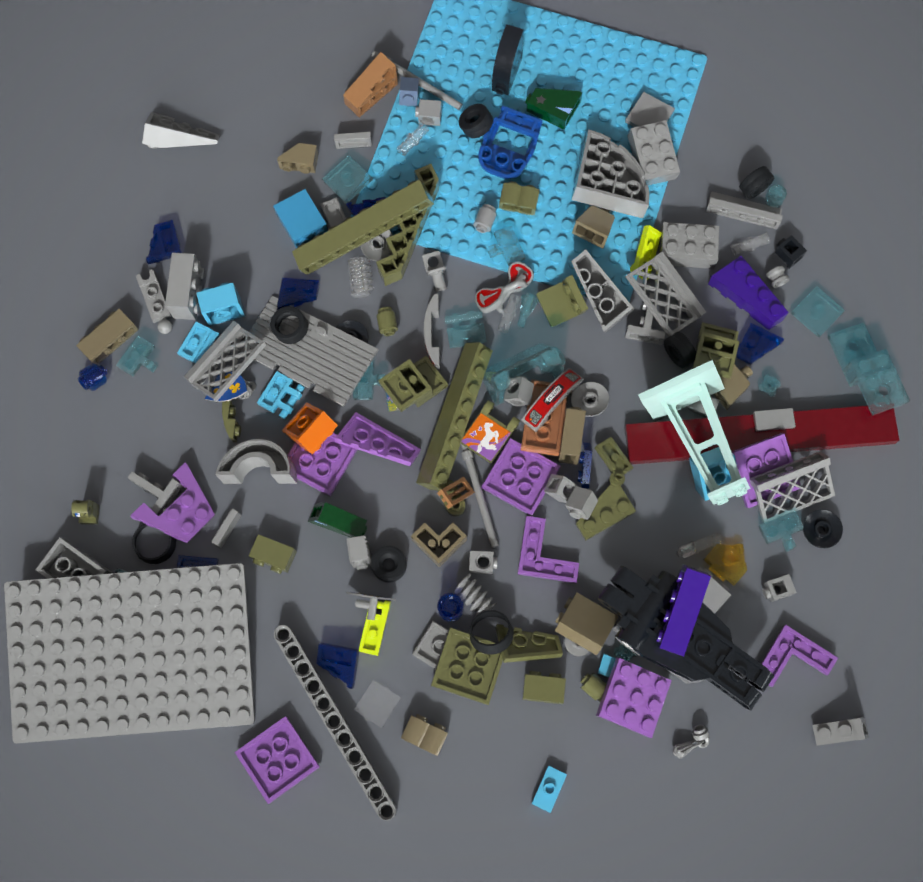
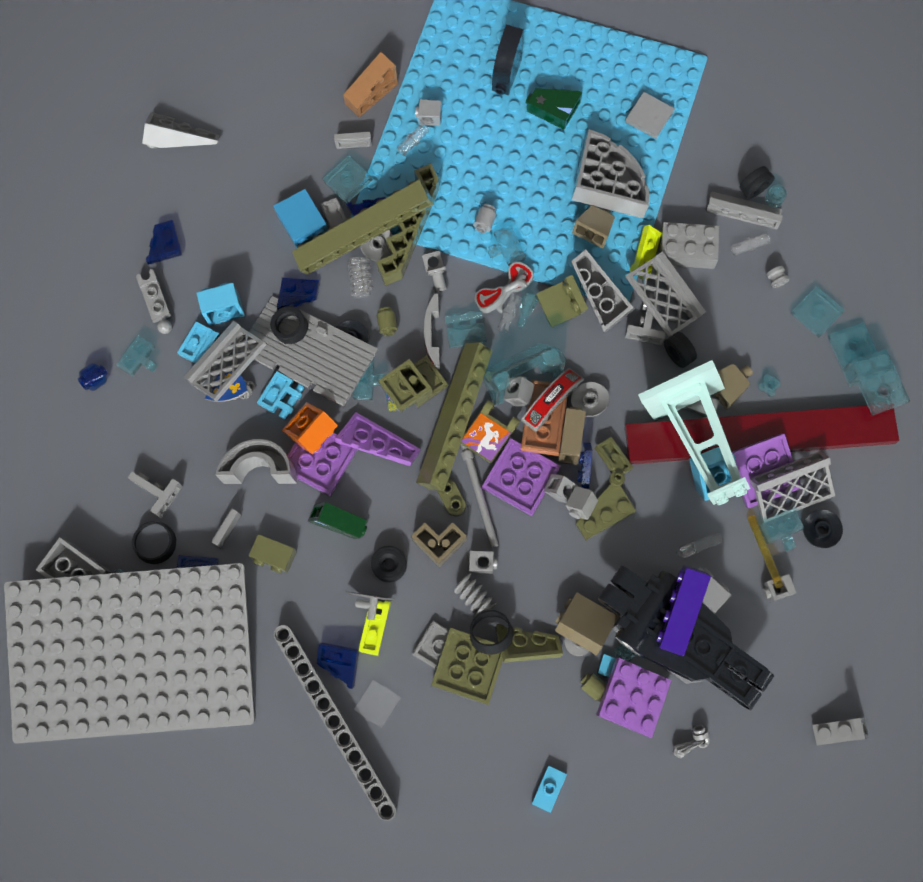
(86, 511): olive leg -> none
(107, 337): dark tan brick -> none
(183, 285): light grey brick -> none
(185, 515): medium lavender wing -> none
(231, 425): olive slope -> none
(277, 759): medium lavender plate -> none
(299, 158): dark tan slope -> none
(359, 552): light grey brick -> none
(409, 91): sand blue brick -> none
(424, 735): dark tan brick -> none
(438, 93): light grey bar -> none
(447, 498): medium nougat tile -> none
(450, 607): clear blue wheel -> none
(475, 121): black tyre -> none
(500, 160): blue slope -> none
(519, 198): olive brick -> none
(535, 566): medium lavender plate -> none
(544, 688): olive brick -> none
(654, 152): light grey piece -> none
(717, 345): olive bracket -> none
(727, 562): clear yellow plate -> none
(749, 293): dark purple wedge -> none
(756, 344): clear blue wing -> none
(765, 552): none -> clear yellow bar
(774, 419): light grey tile -> none
(790, 245): black brick -> none
(792, 642): medium lavender plate -> none

